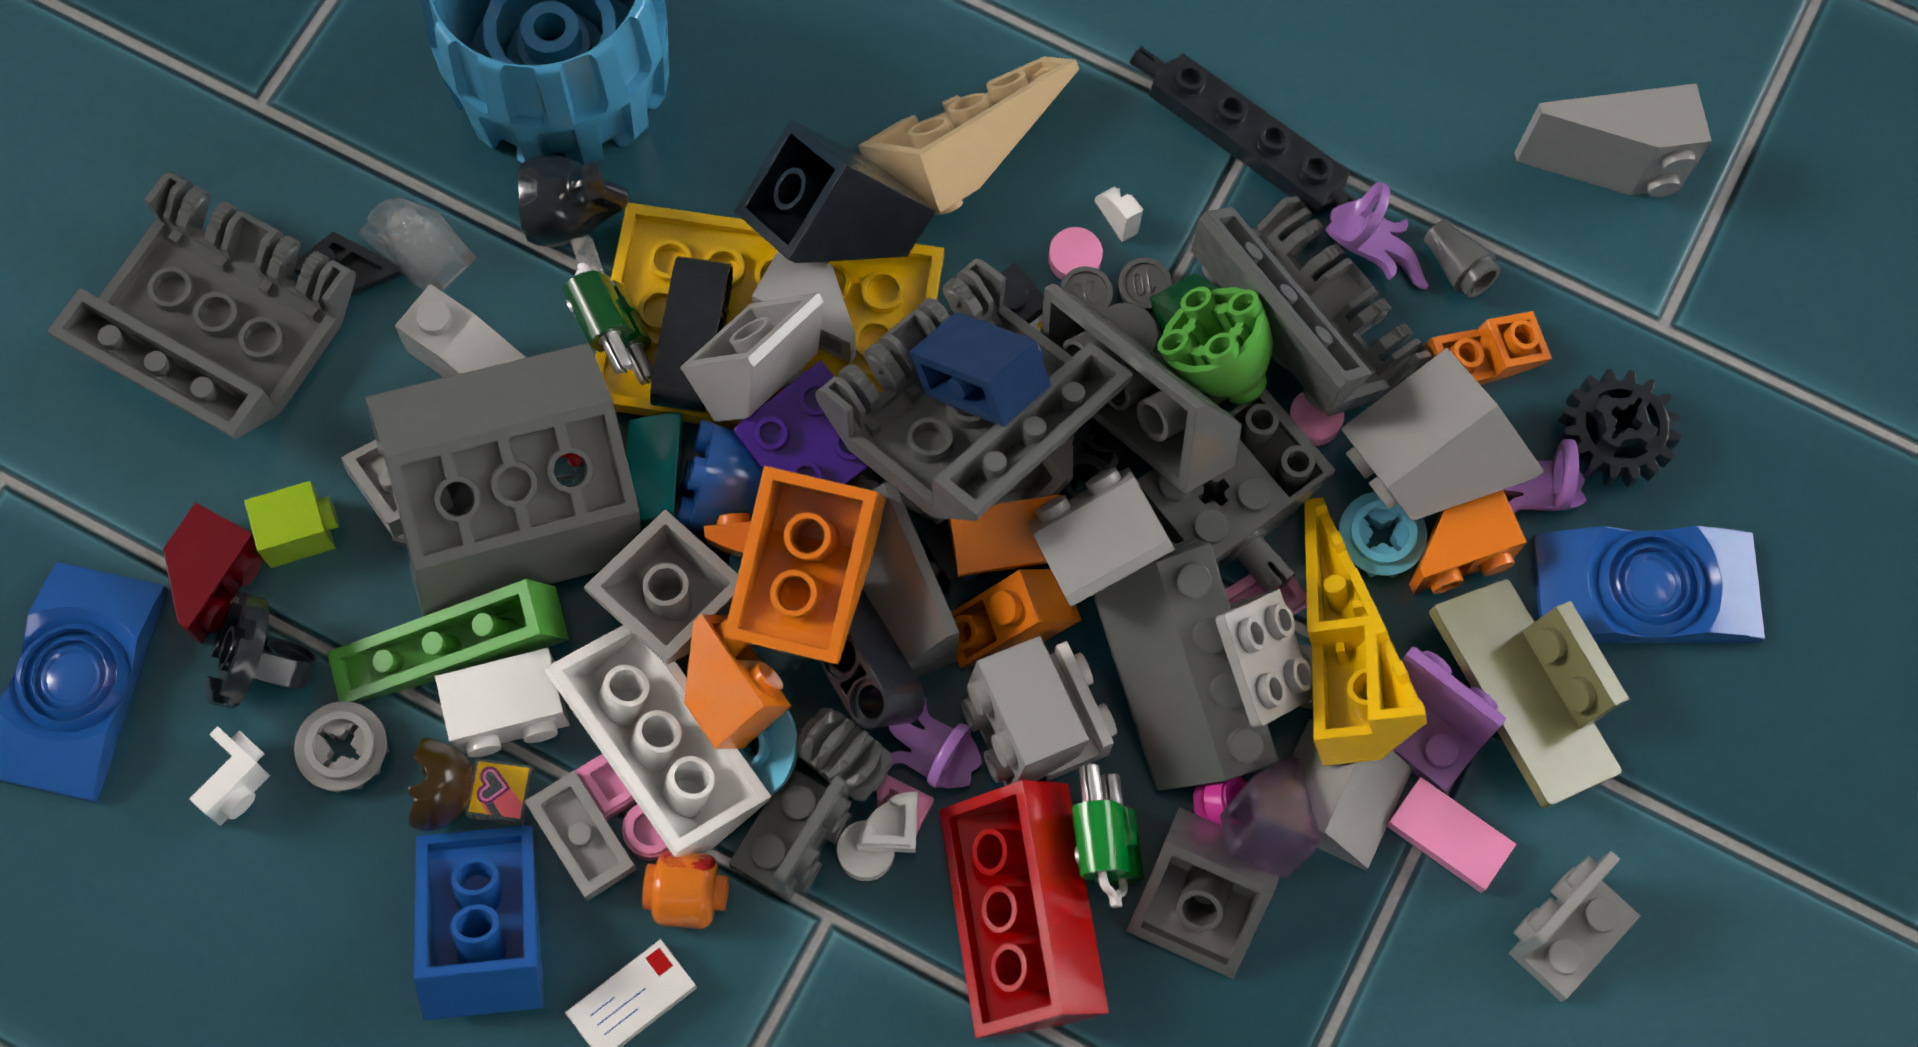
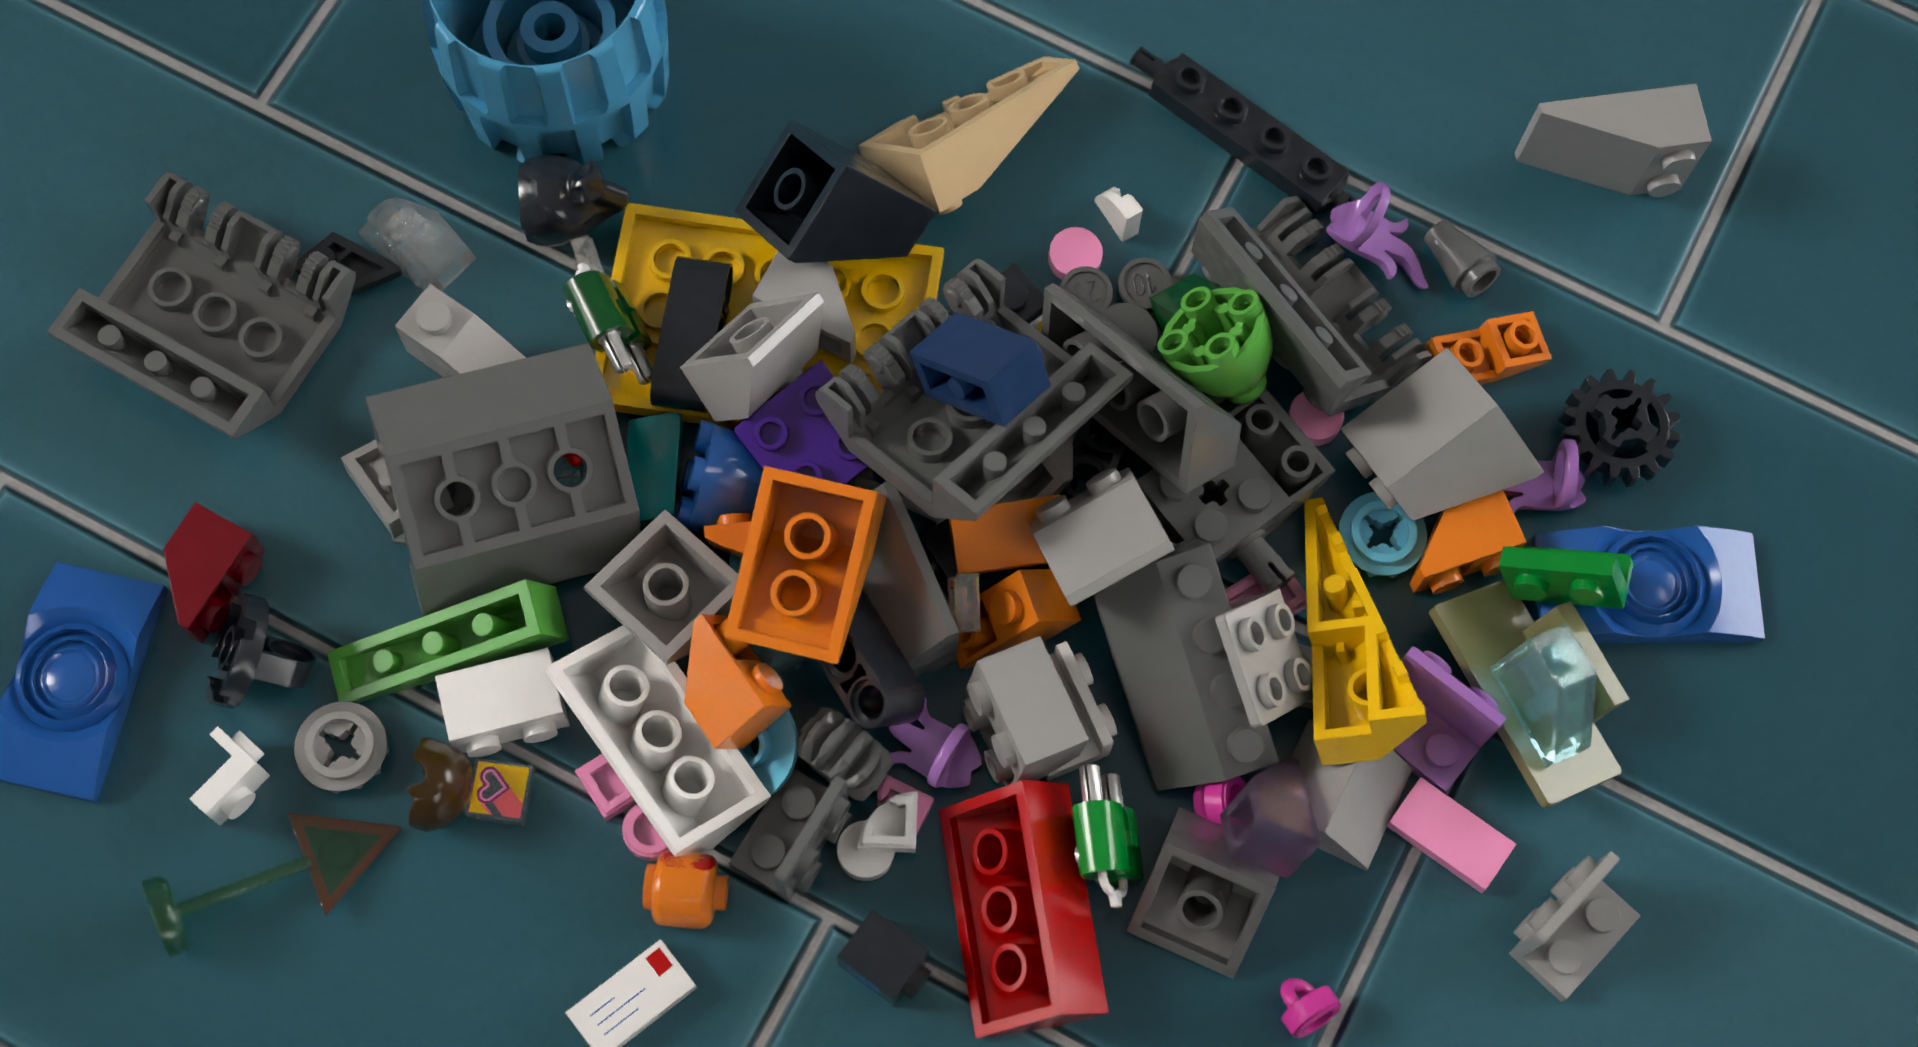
(292, 523): lime brick -> none
(332, 851): none -> clear green piece
(477, 923): blue slope -> none
(580, 835): light grey plate -> none
(885, 959): none -> black brick
(965, 602): none -> clear tile
(1310, 1011): none -> dark pink tile
(1551, 692): none -> clear light blue slope
(1567, 576): none -> green bracket

